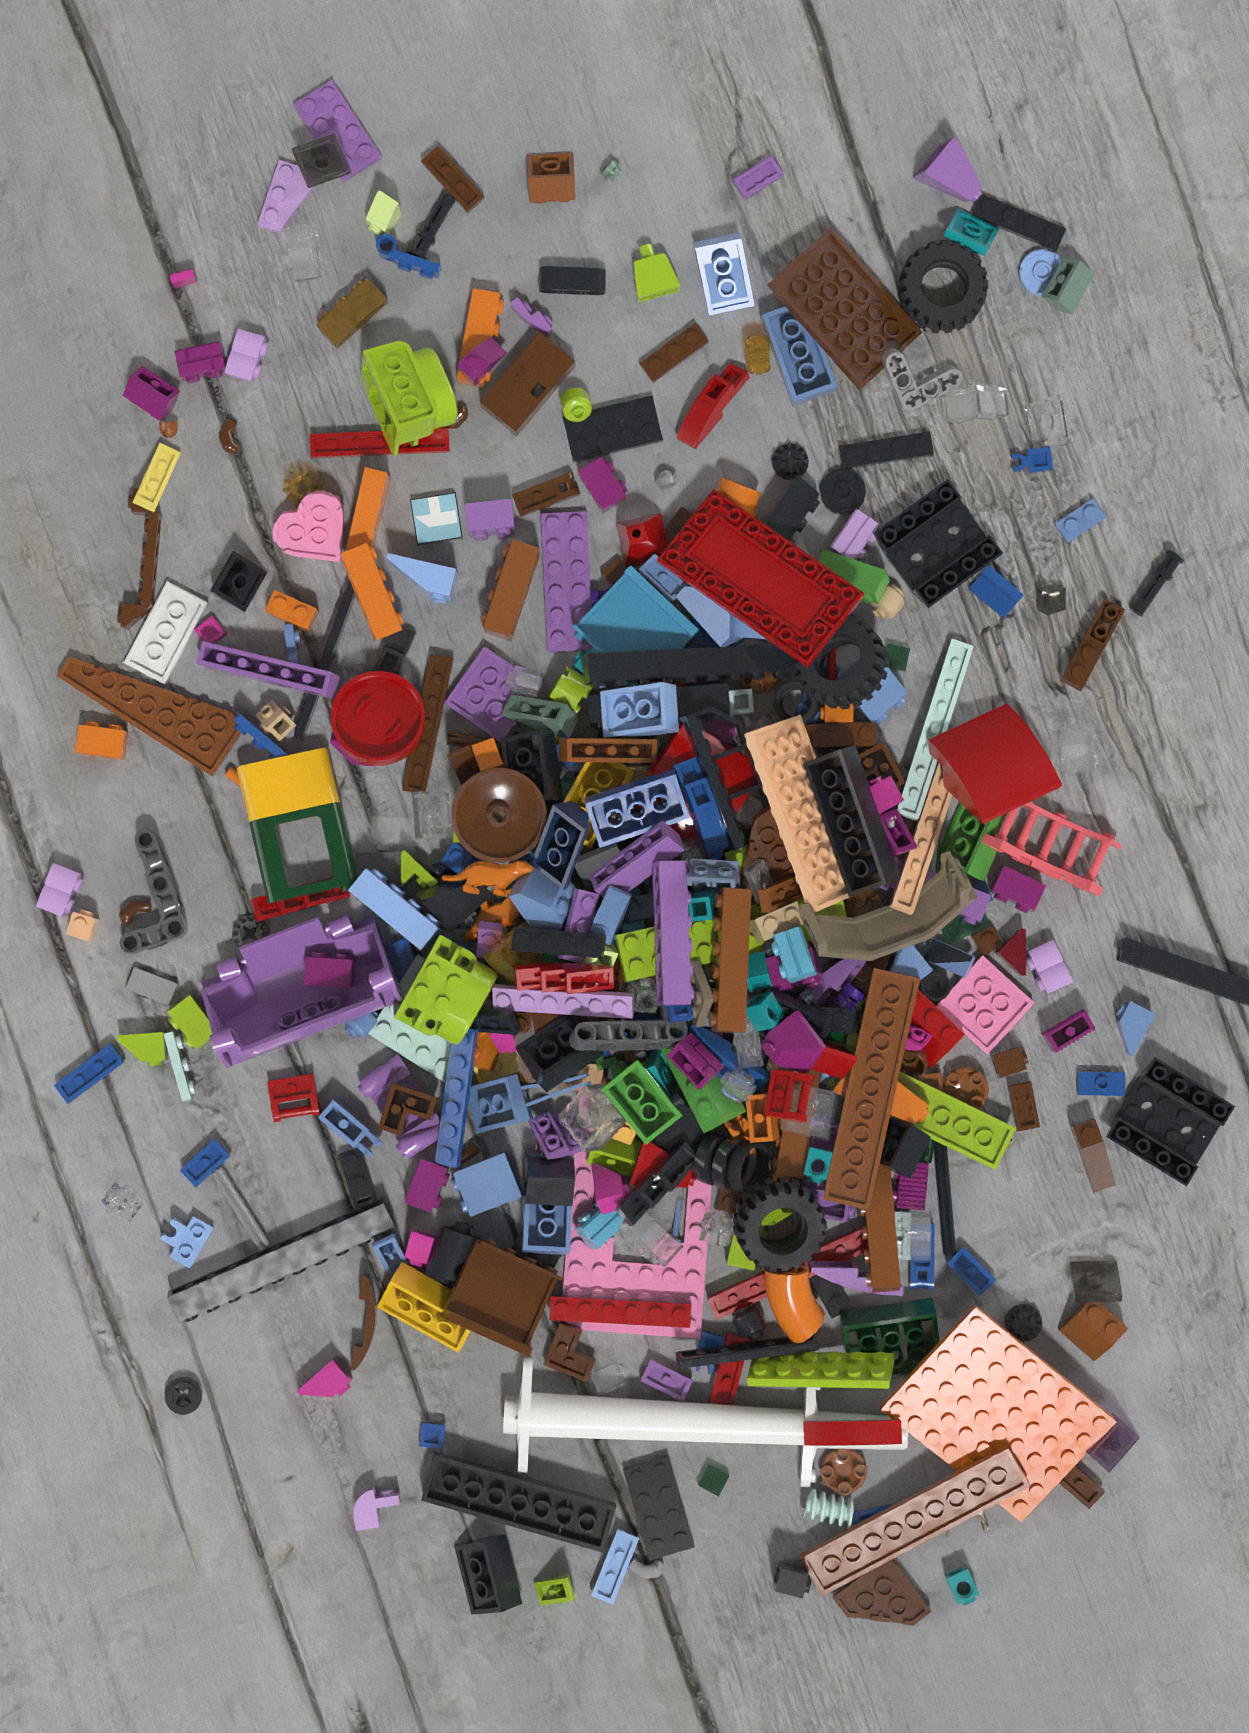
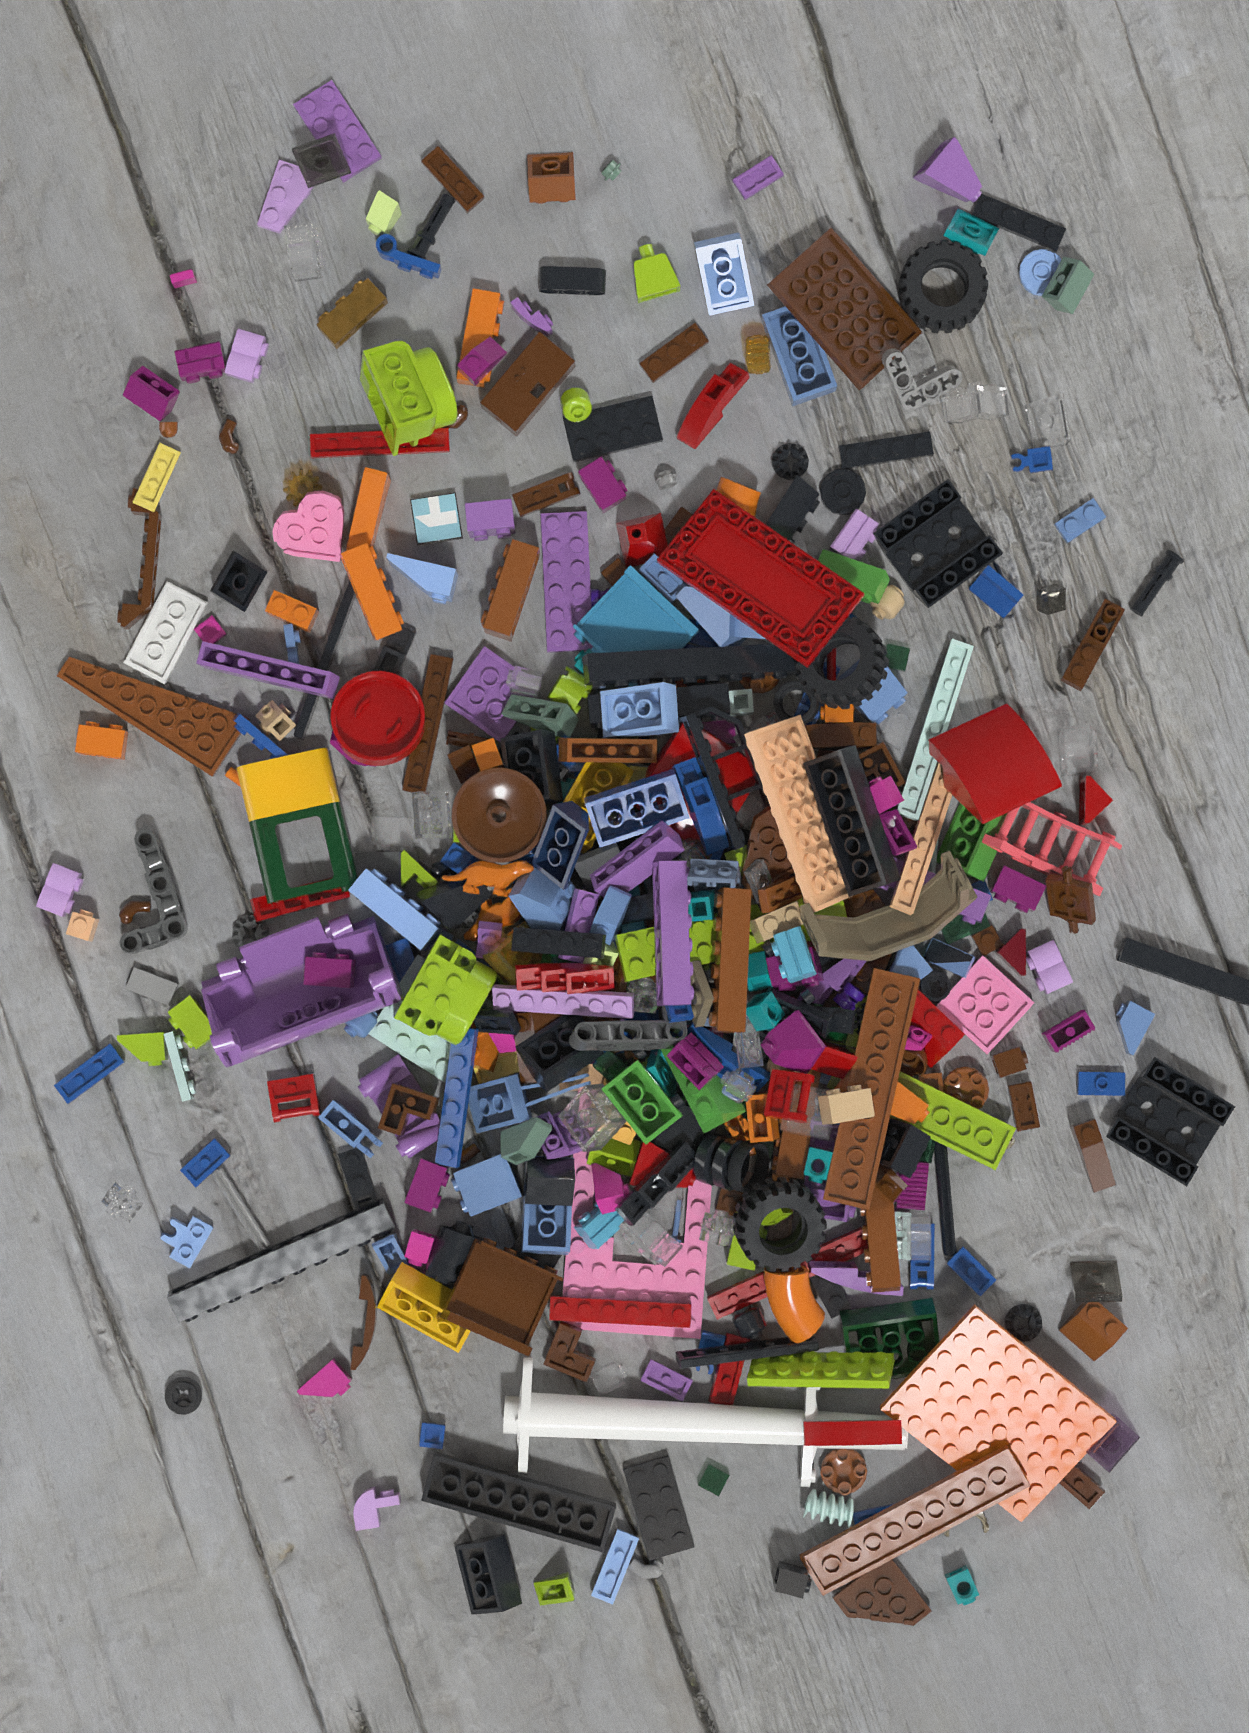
(524, 1140): none -> sand green slope
(609, 1064): none -> clear green tile
(846, 1106): none -> tan brick
(891, 1185): none -> reddish brown plate
(1070, 899): none -> reddish brown plate
(1091, 800): none -> red slope

